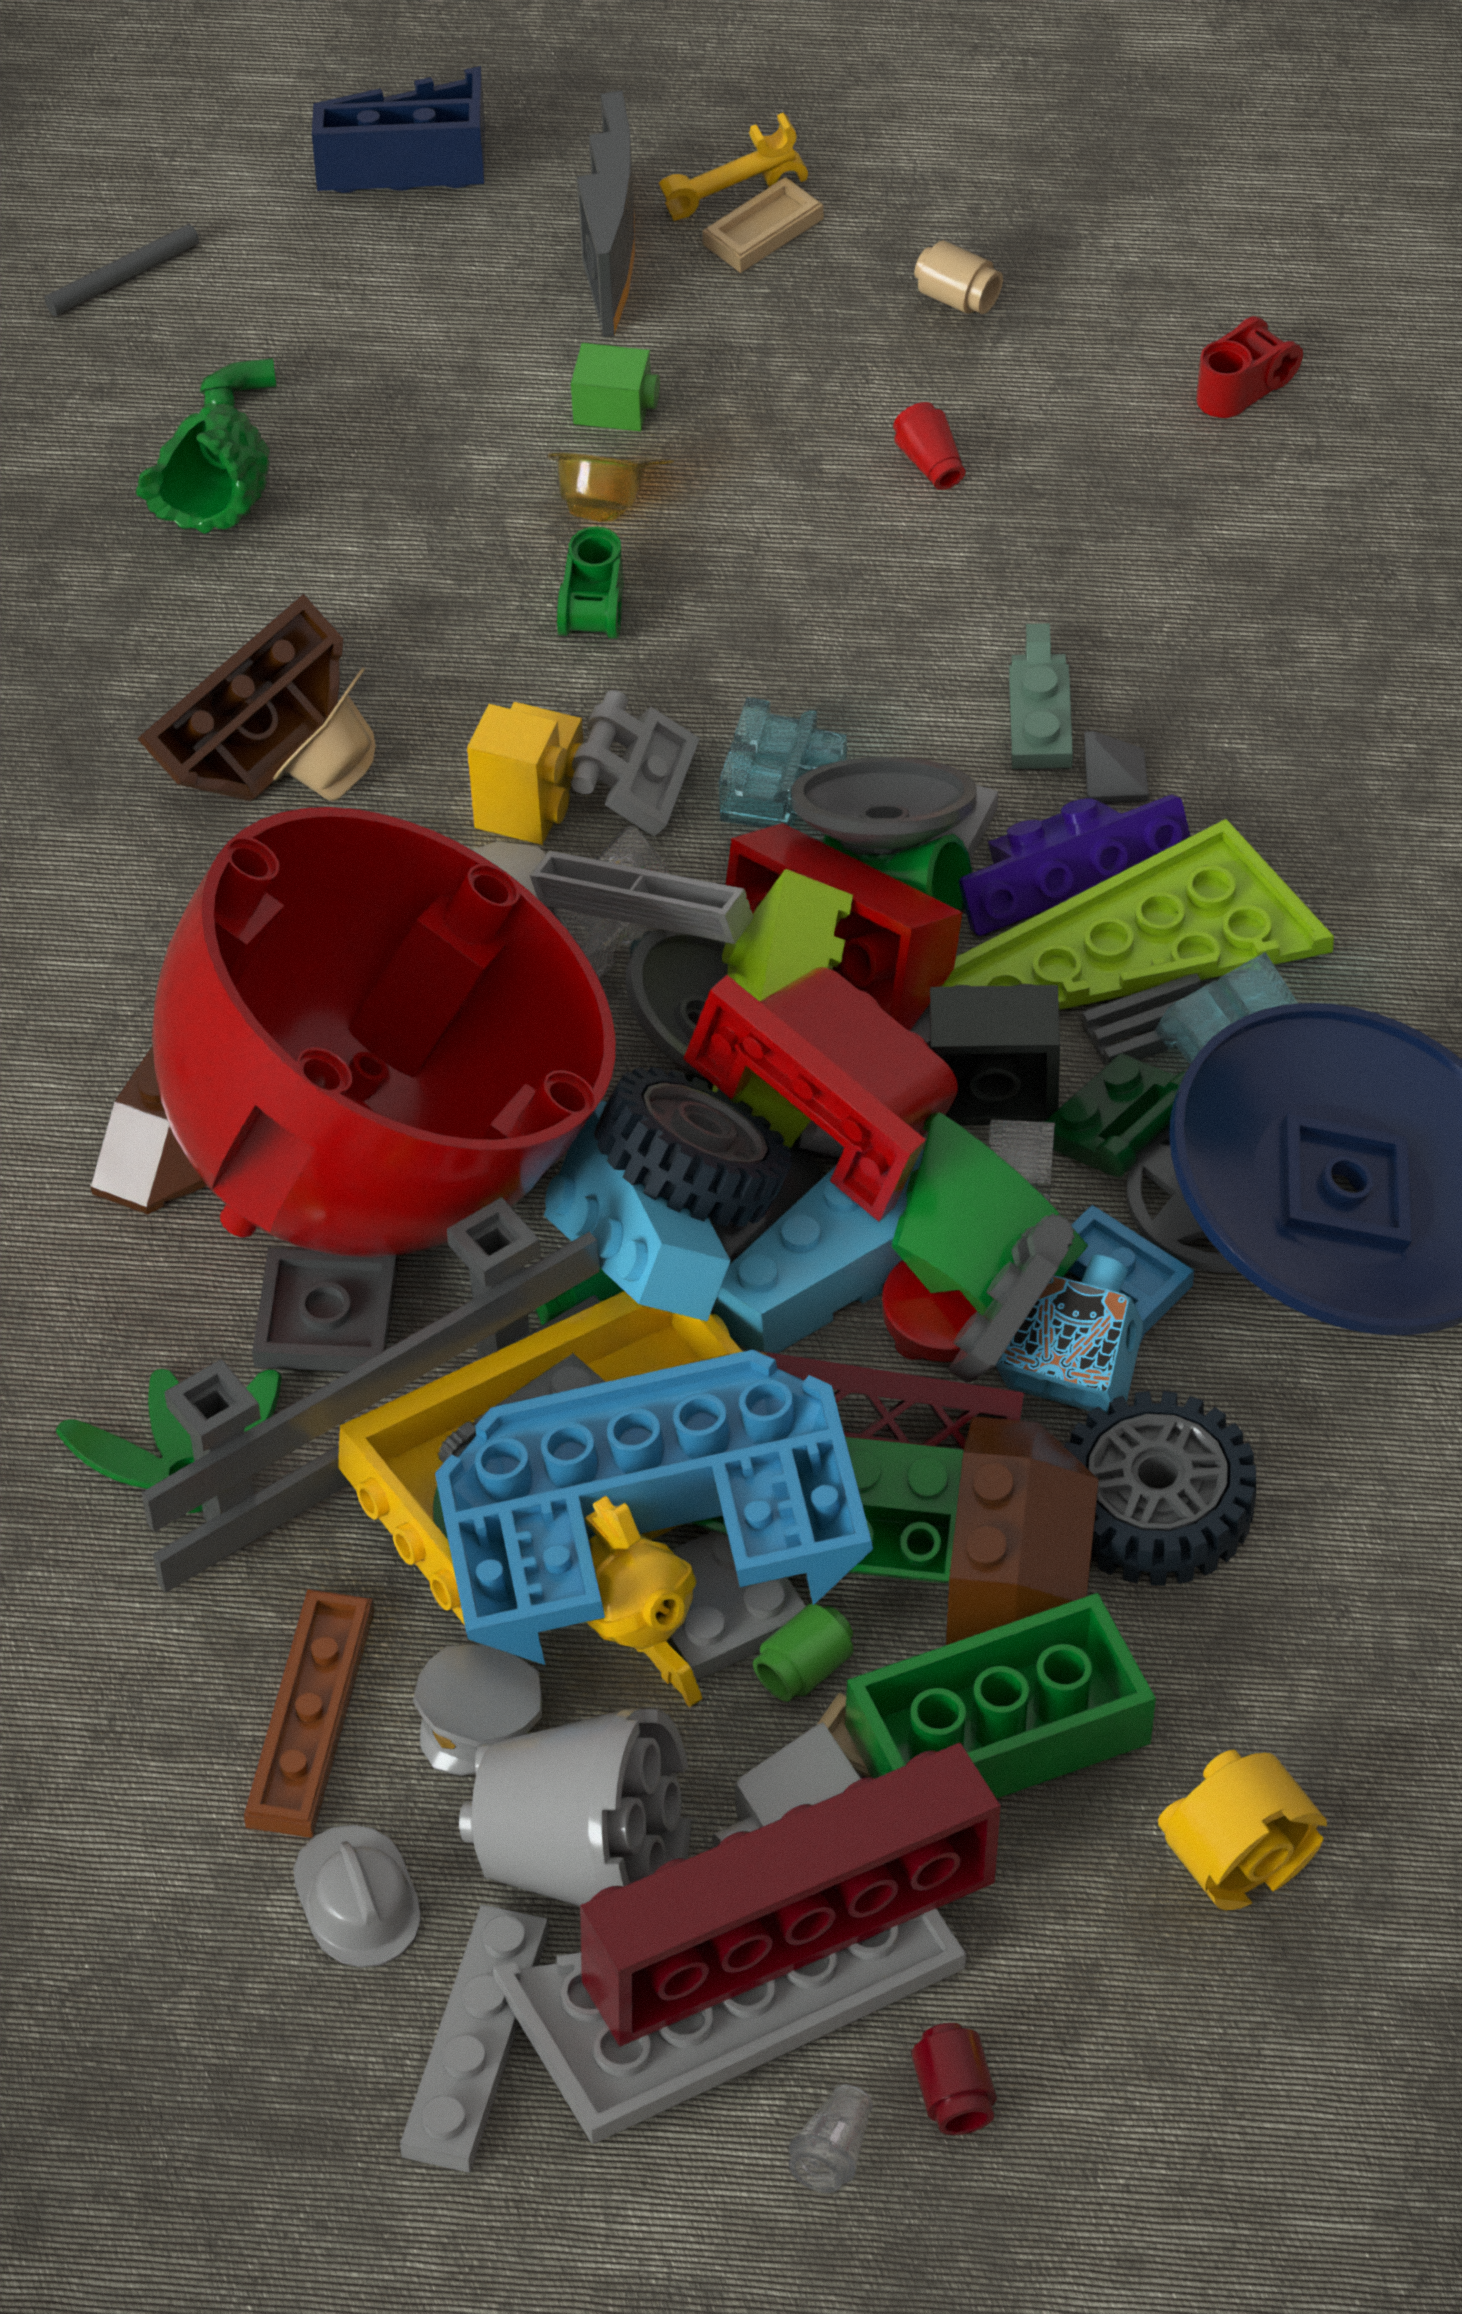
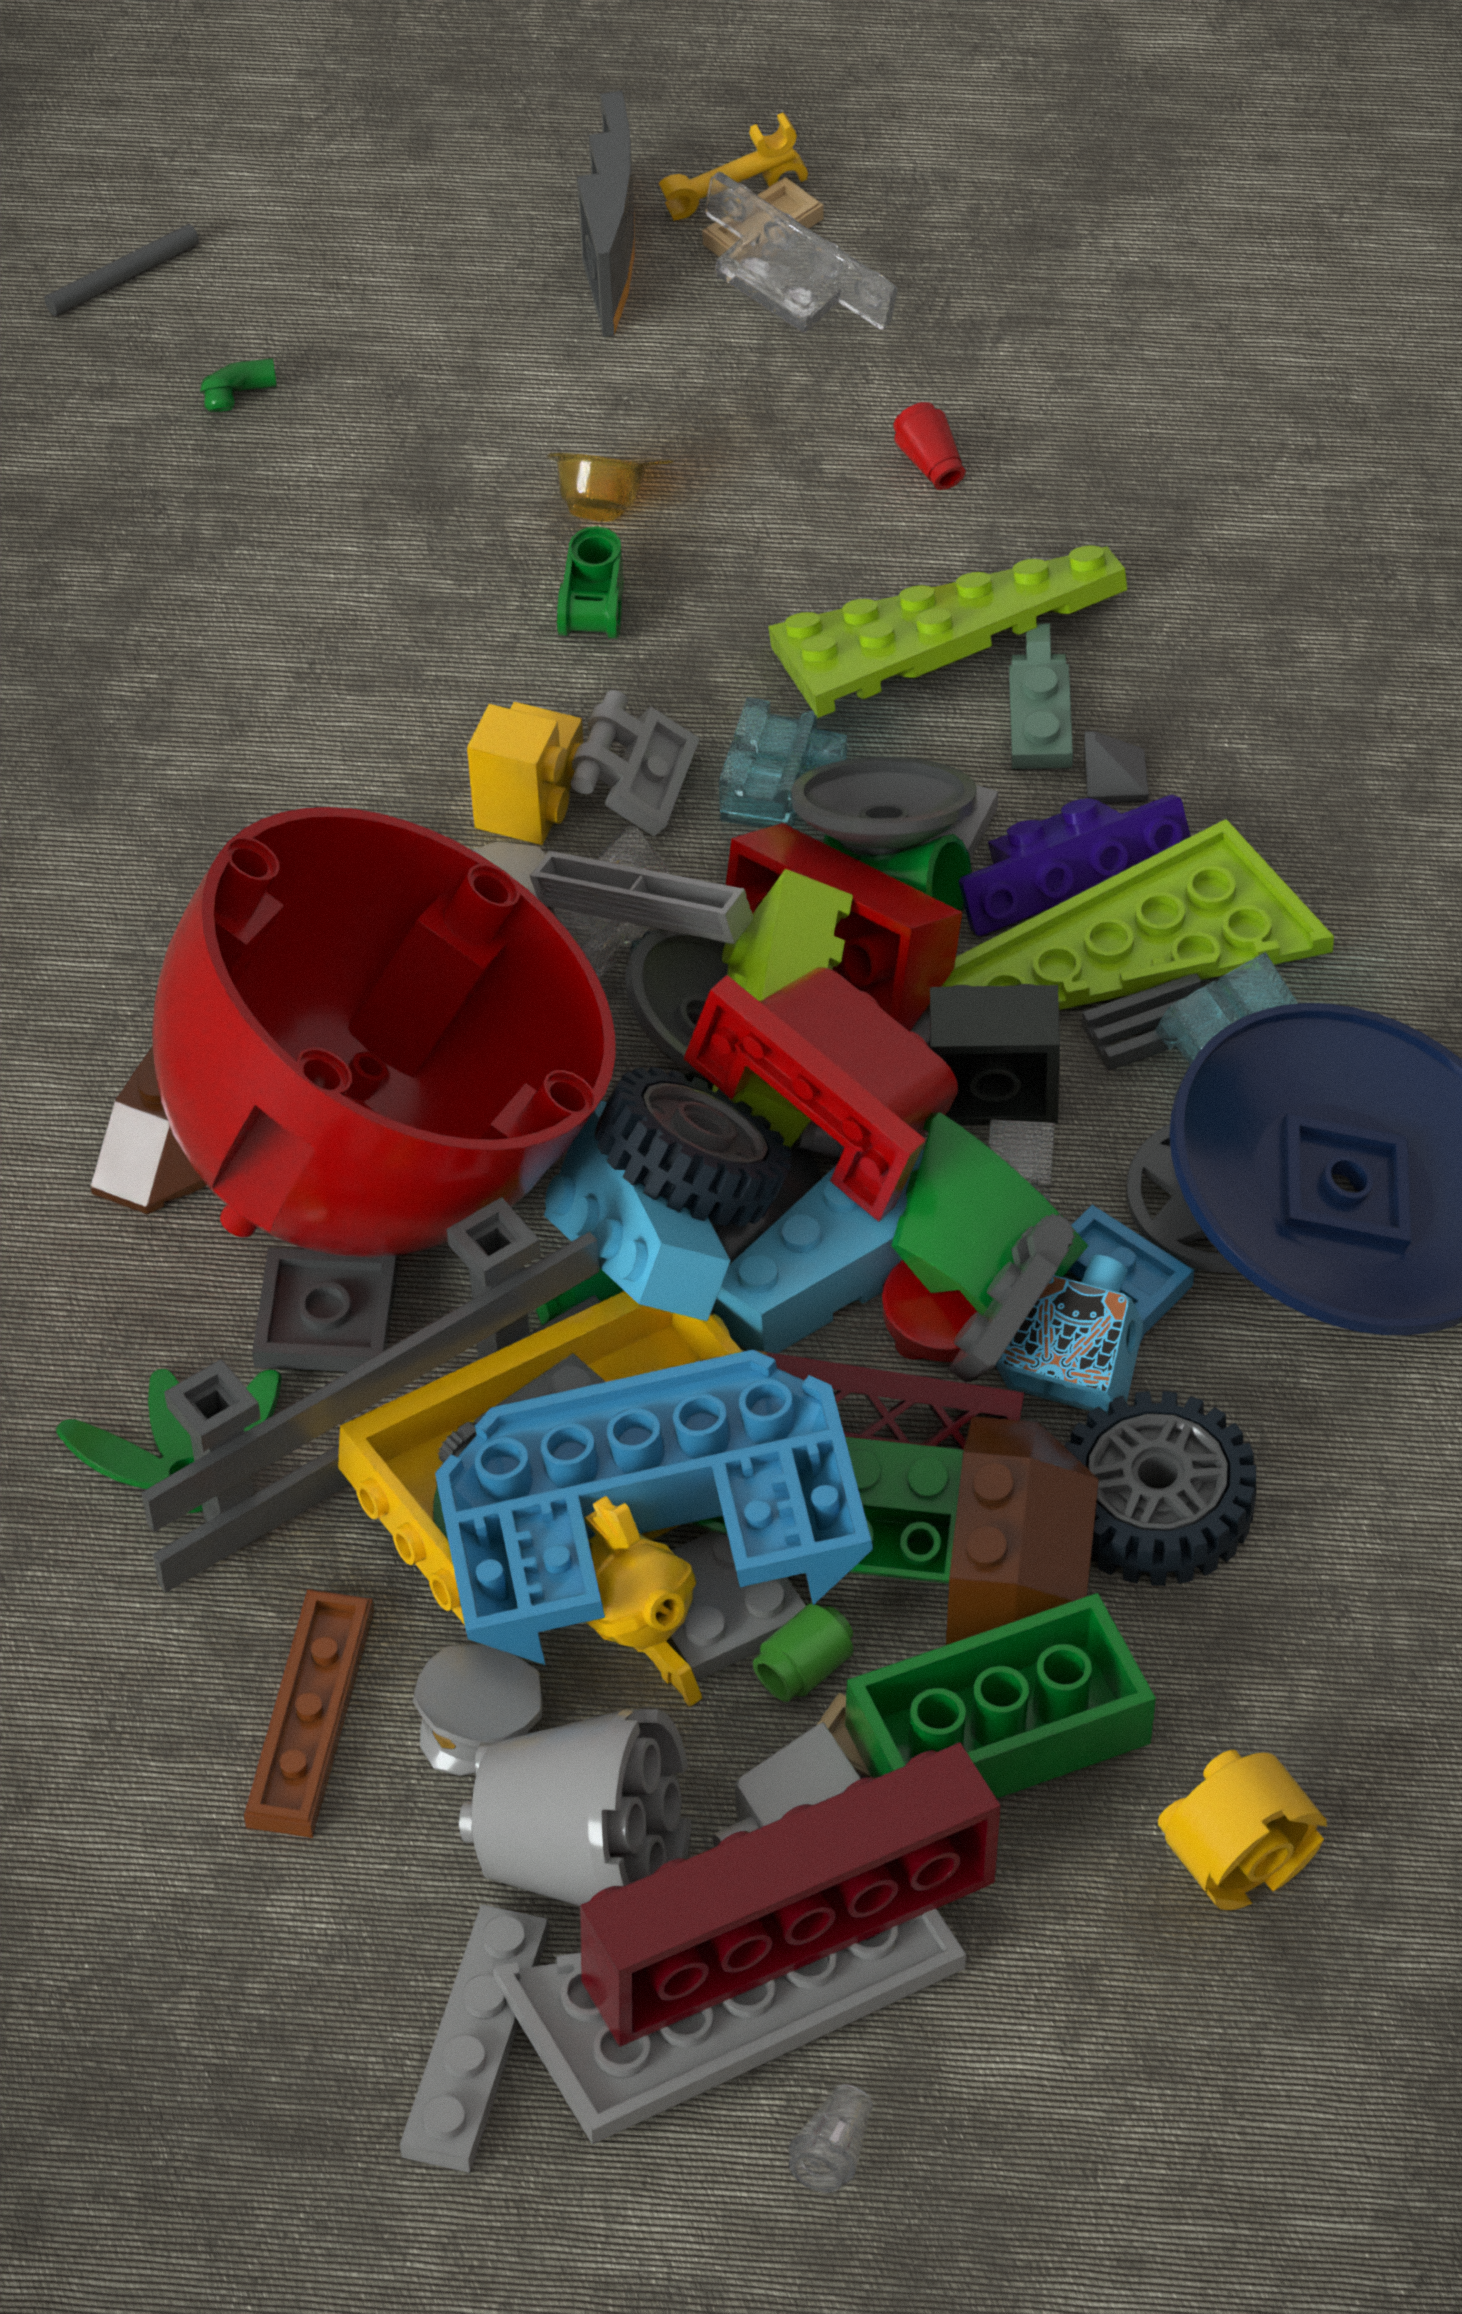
(207, 471): green hair -> none
(253, 708): reddish brown wedge -> none
(335, 753): tan piece -> none
(357, 1895): light grey piece -> none
(402, 138): dark blue wedge -> none
(613, 387): bright green brick -> none
(790, 265): none -> clear bracket
(934, 625): none -> lime wing
(954, 2078): dark red brick -> none
(958, 278): tan brick -> none
(1115, 1115): dark green plate -> none
(1244, 368): red piece -> none

